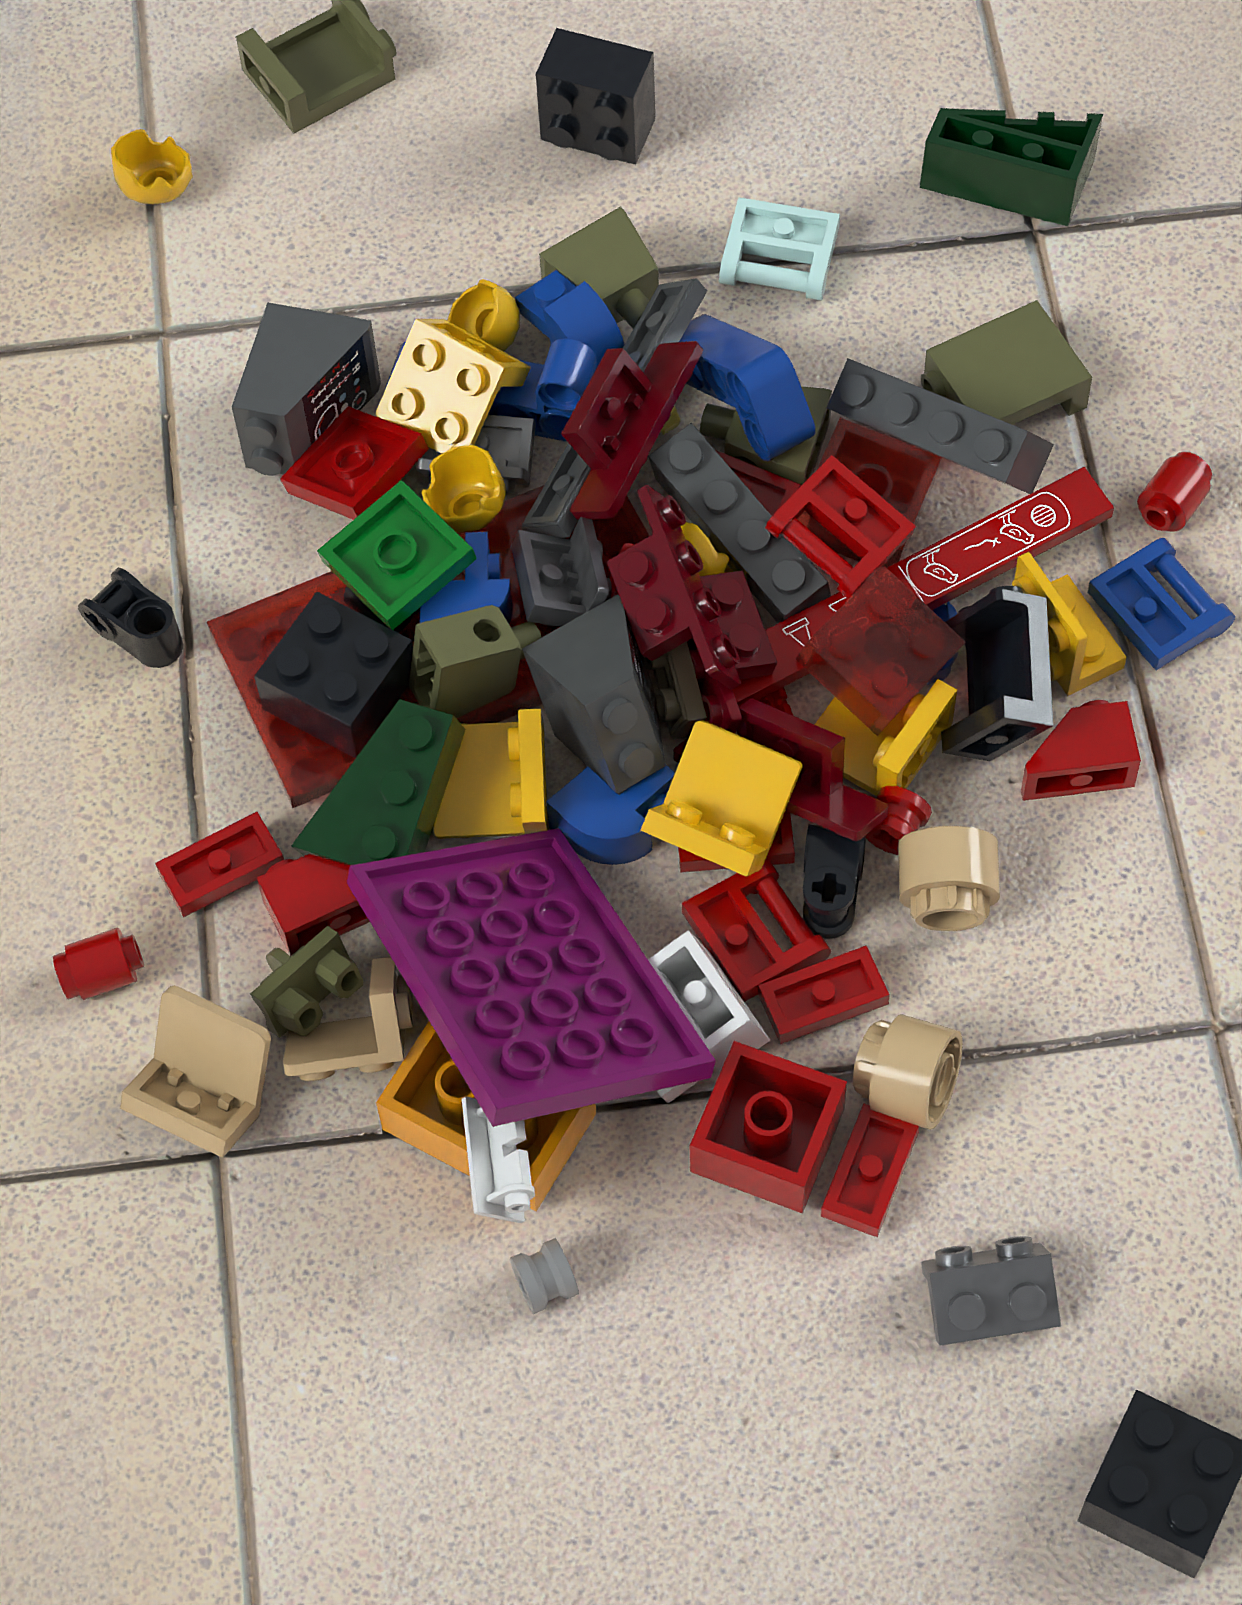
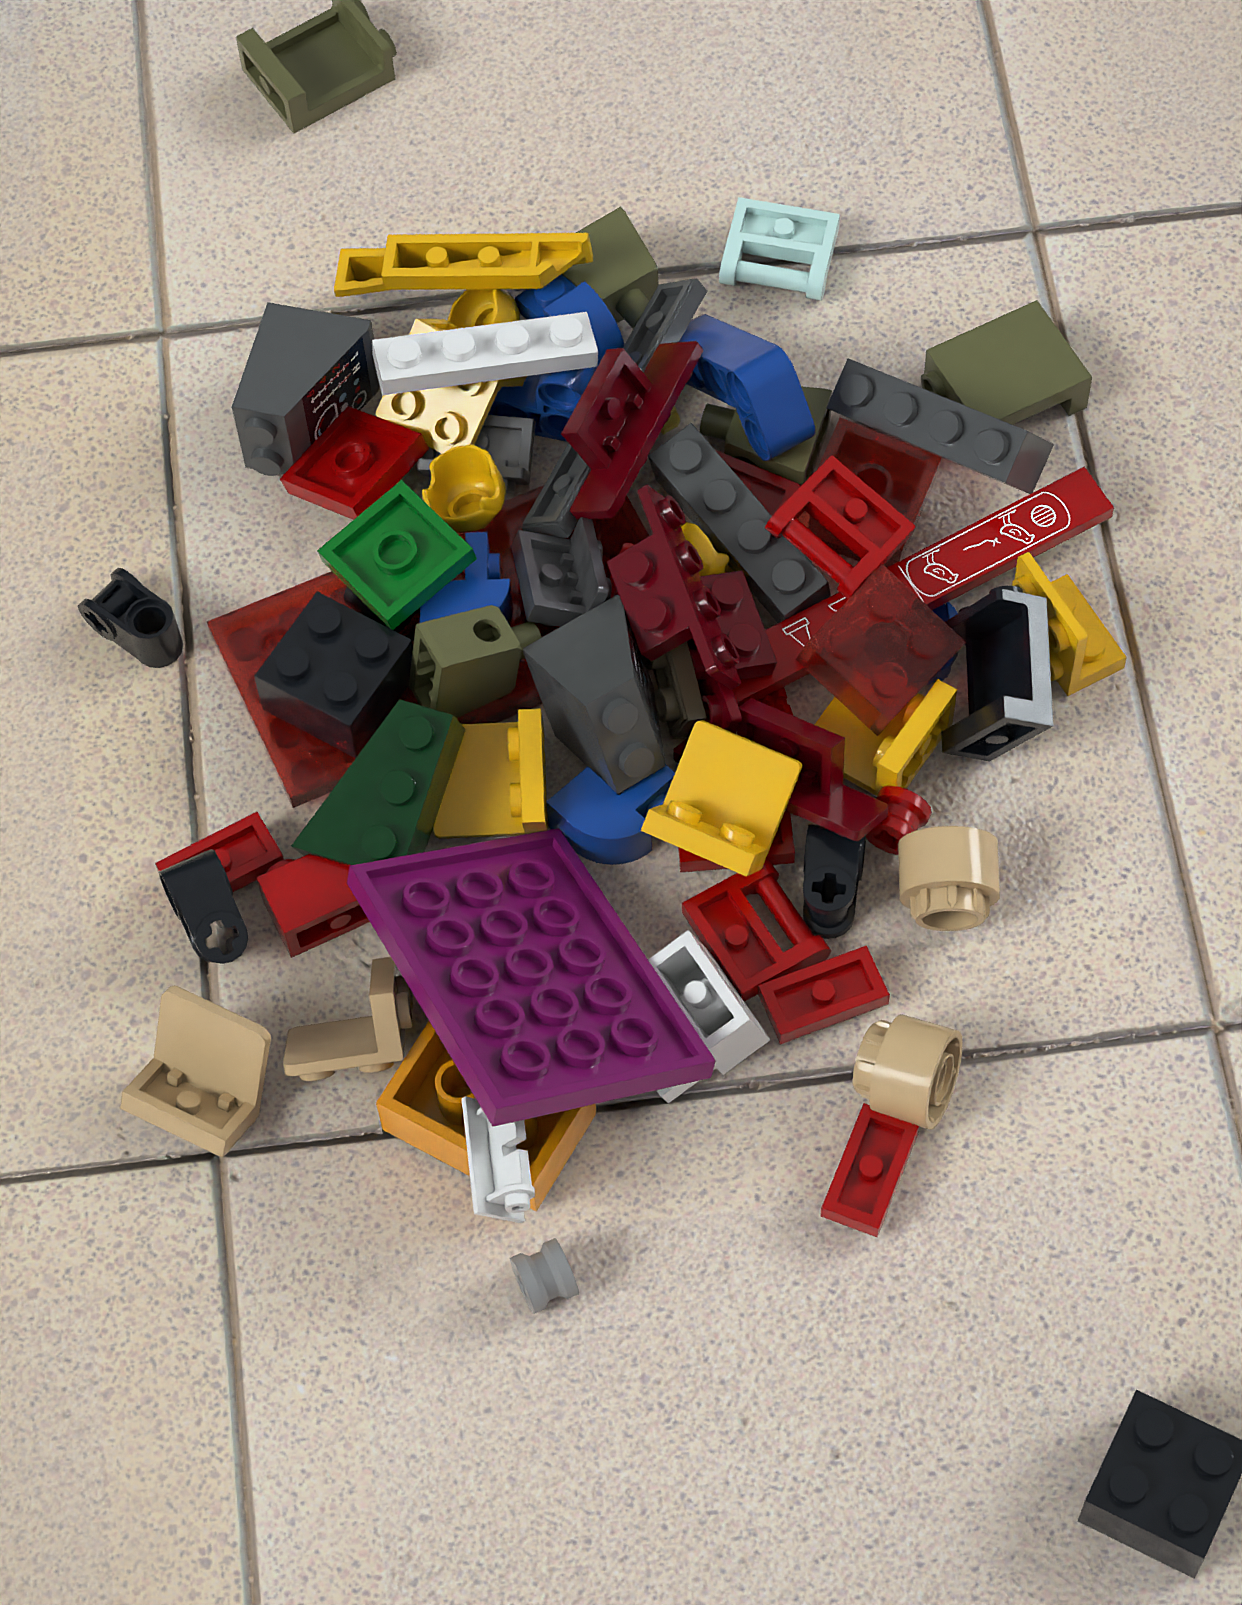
(98, 964): red brick -> none
(150, 169): yellow hair -> none
(201, 896): none -> black piece
(303, 980): olive hips -> none
(460, 262): none -> yellow wedge
(484, 353): none -> white plate
(596, 96): black brick -> none
(767, 1126): red brick -> none
(991, 1290): flat silver bracket -> none
(1011, 163): dark green wedge -> none
(1085, 753): red slope -> none
(1147, 610): blue plate -> none
(1175, 492): red brick -> none

